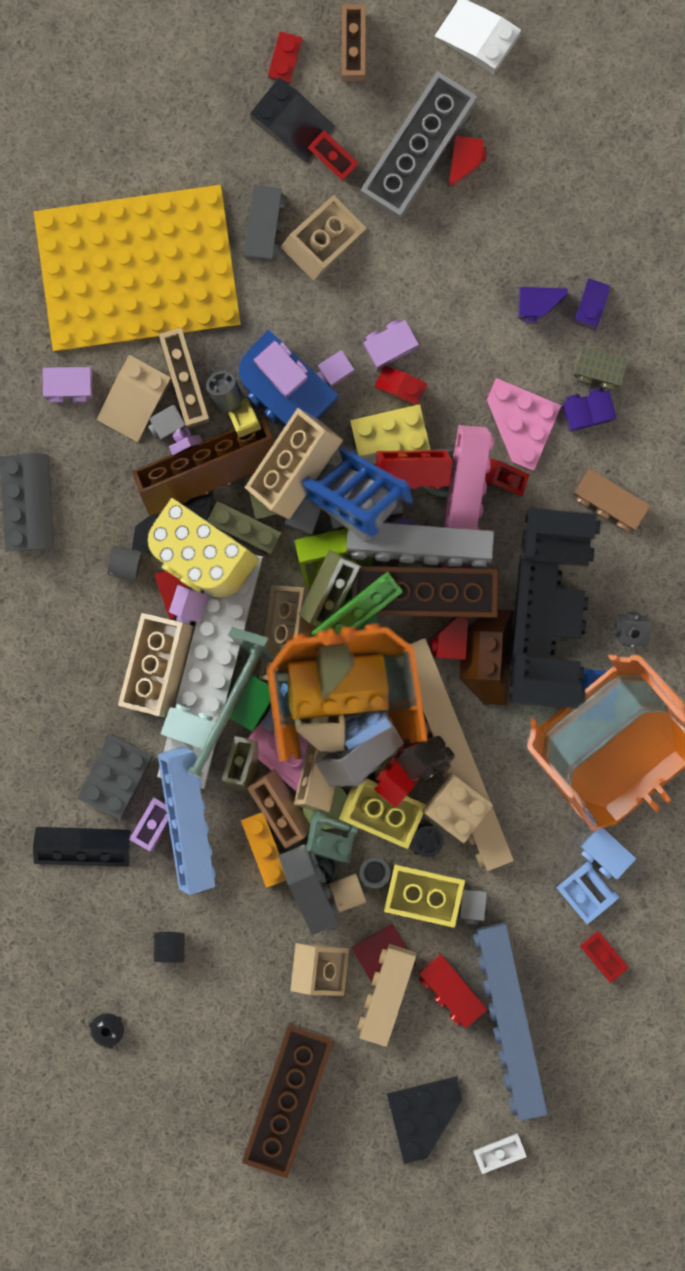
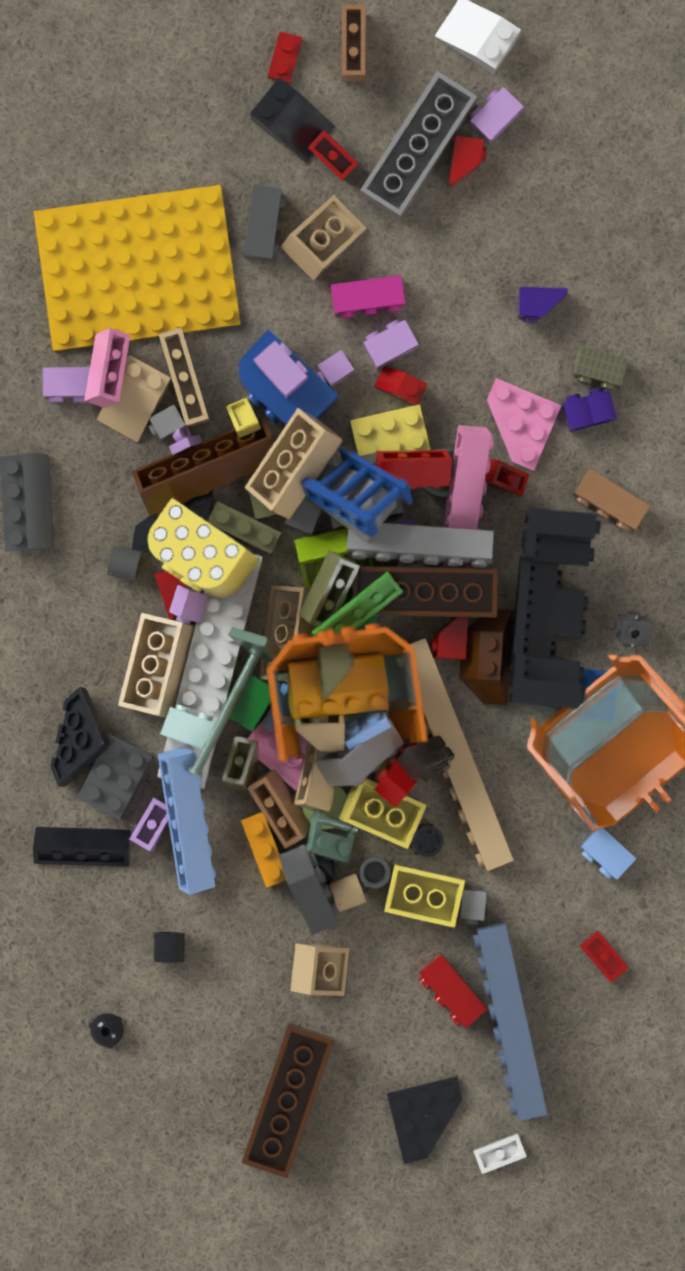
(79, 738): none -> black plate
(107, 368): none -> bright pink brick
(224, 391): dark grey piece -> none
(368, 296): none -> dark pink brick
(370, 949): dark red tile -> none
(387, 995): tan brick -> none
(457, 808): tan brick -> none
(495, 115): none -> lavender brick
(582, 898): light blue plate -> none
(592, 304): dark purple slope -> none

